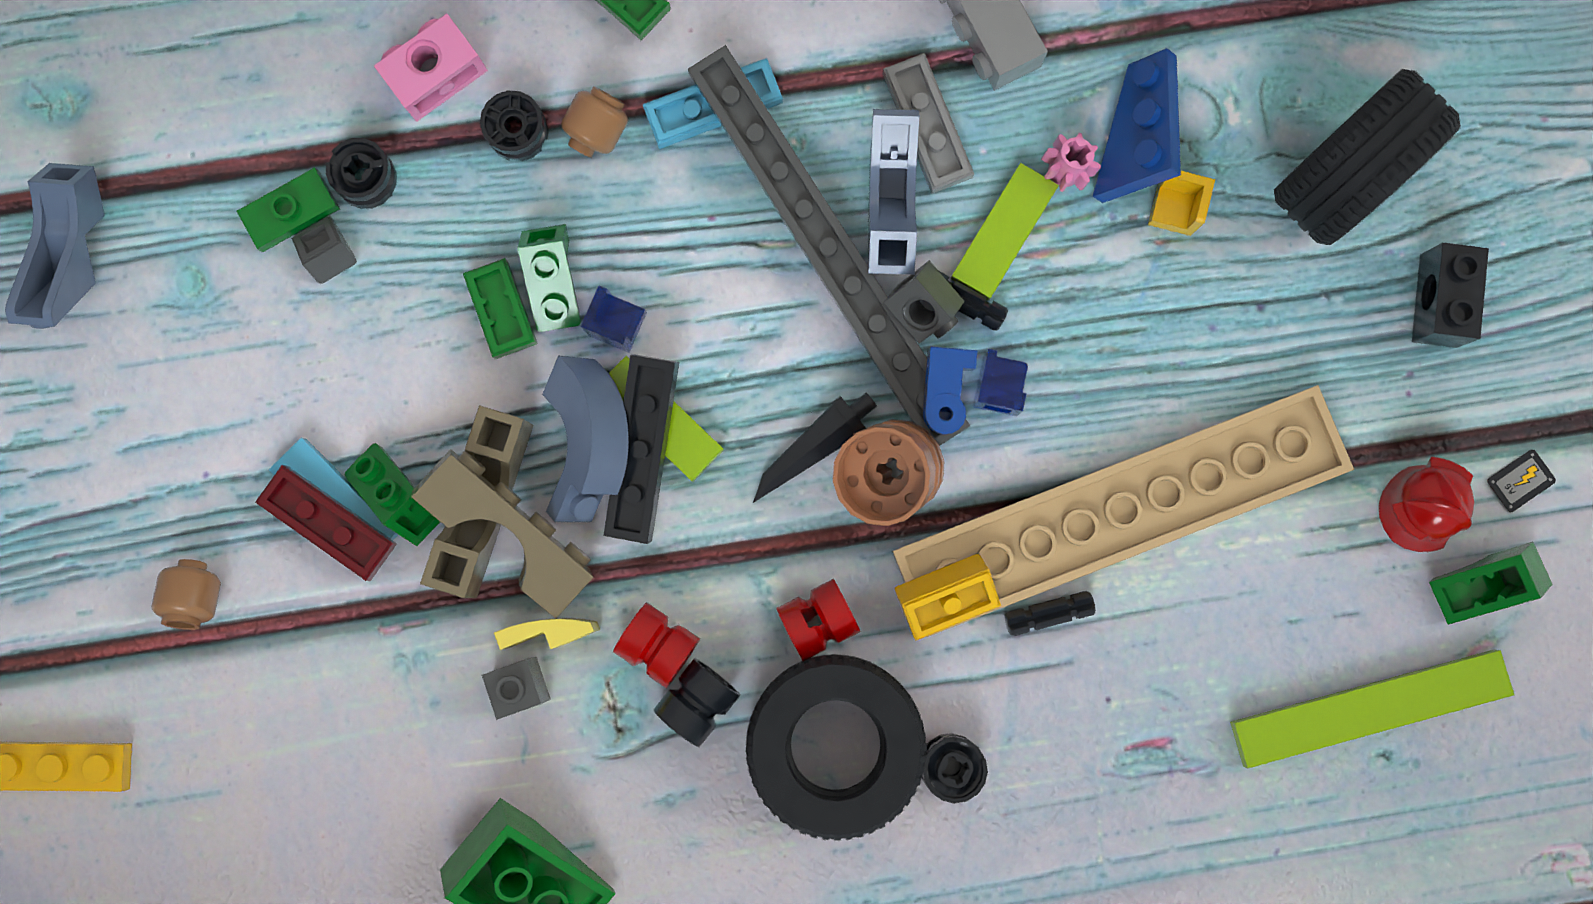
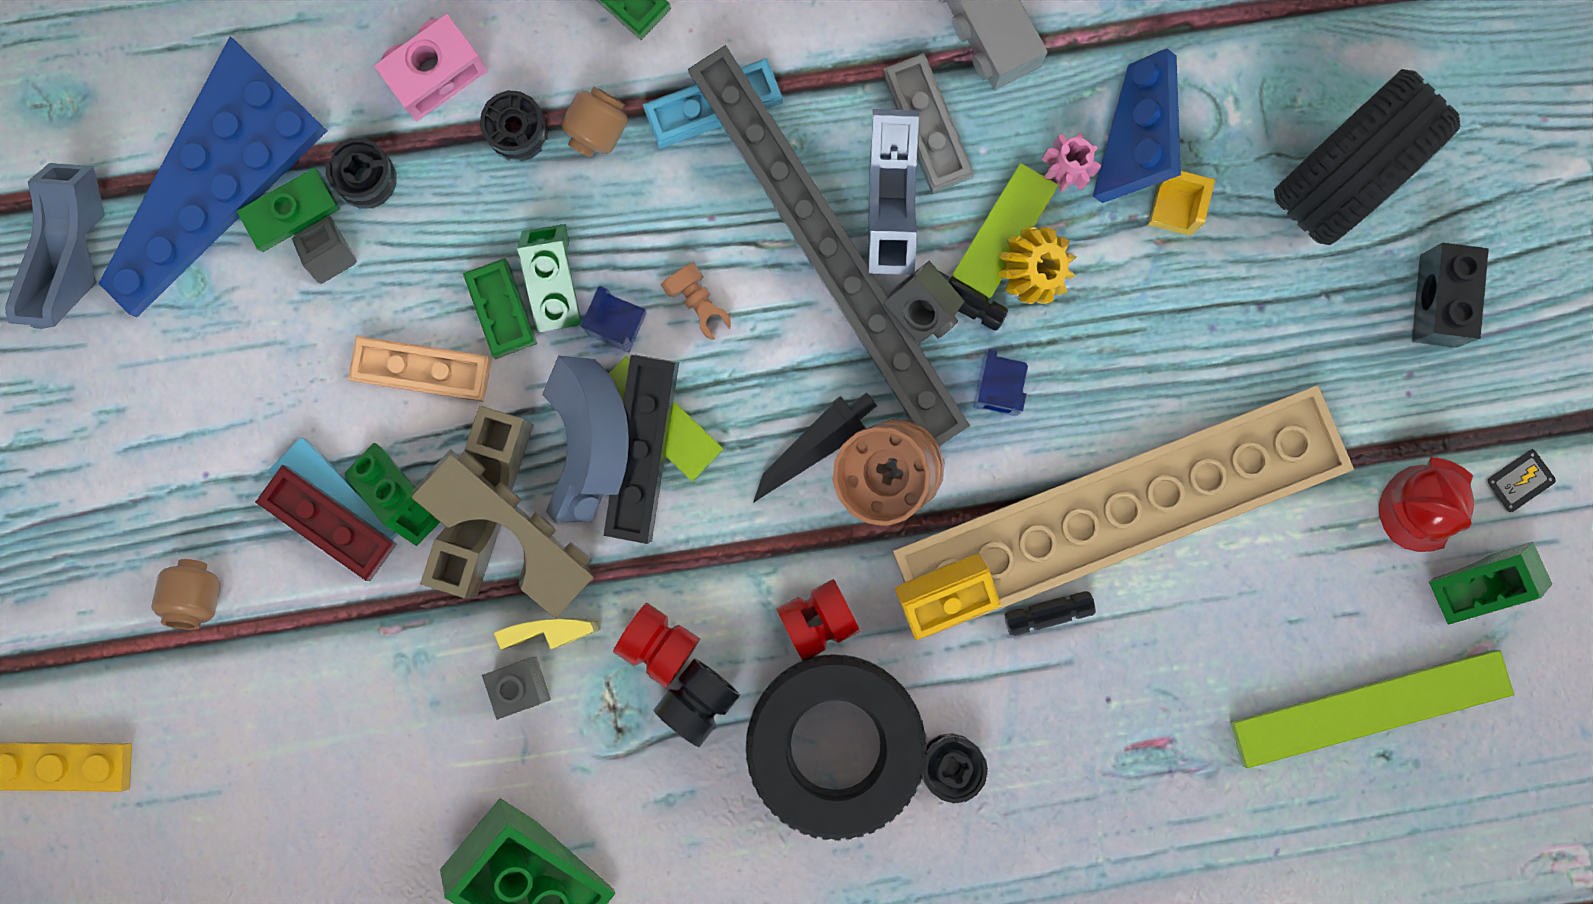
(224, 157): none -> blue wing
(420, 368): none -> light nougat tile
(686, 282): none -> nougat piece
(943, 385): blue leg -> none
(1037, 265): none -> yellow gear

